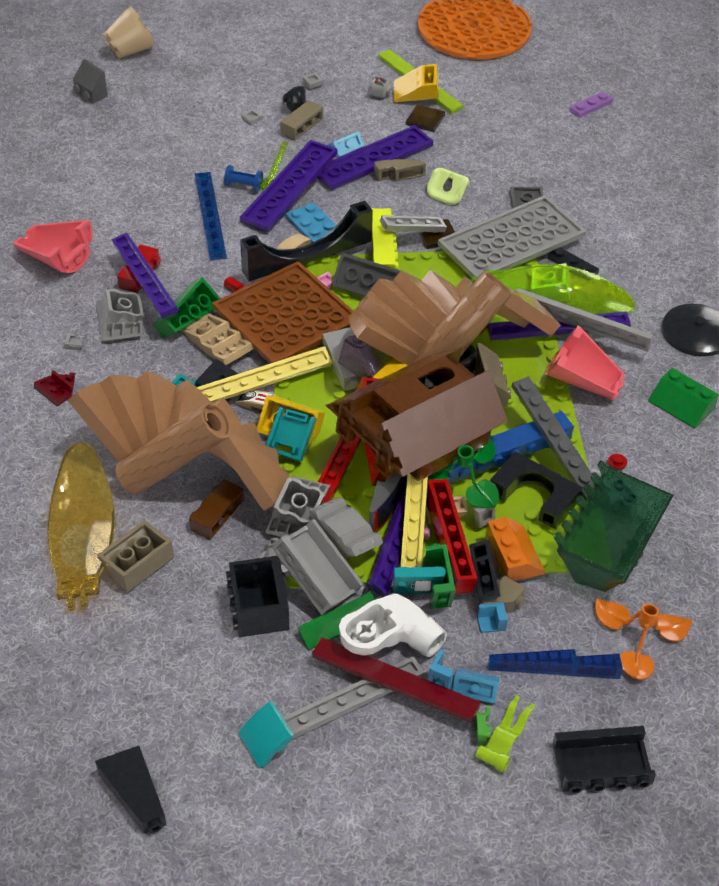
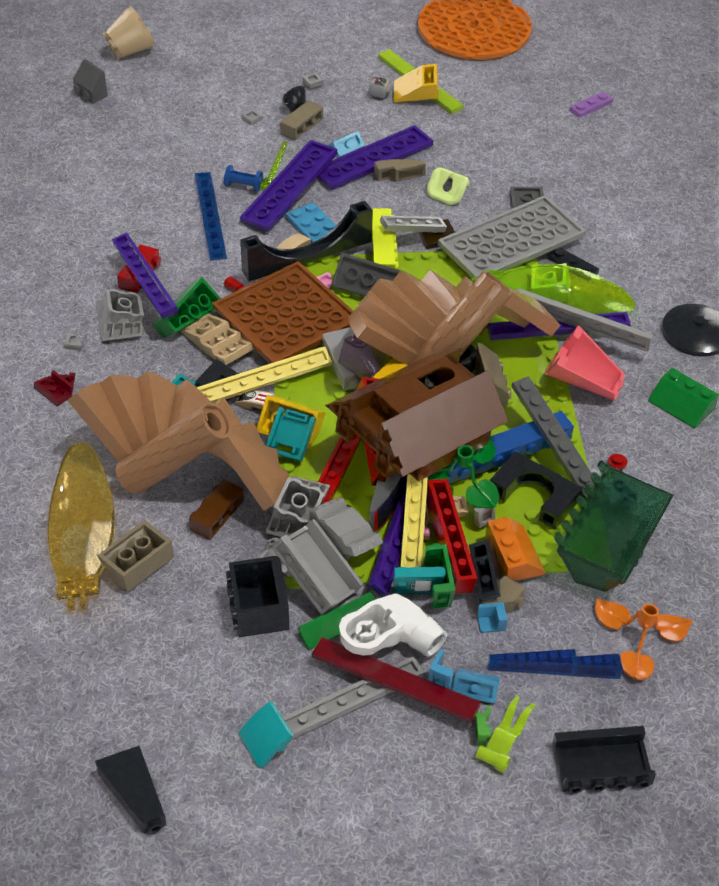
(58, 244): coral cone -> none
(425, 118): dark brown tile -> none

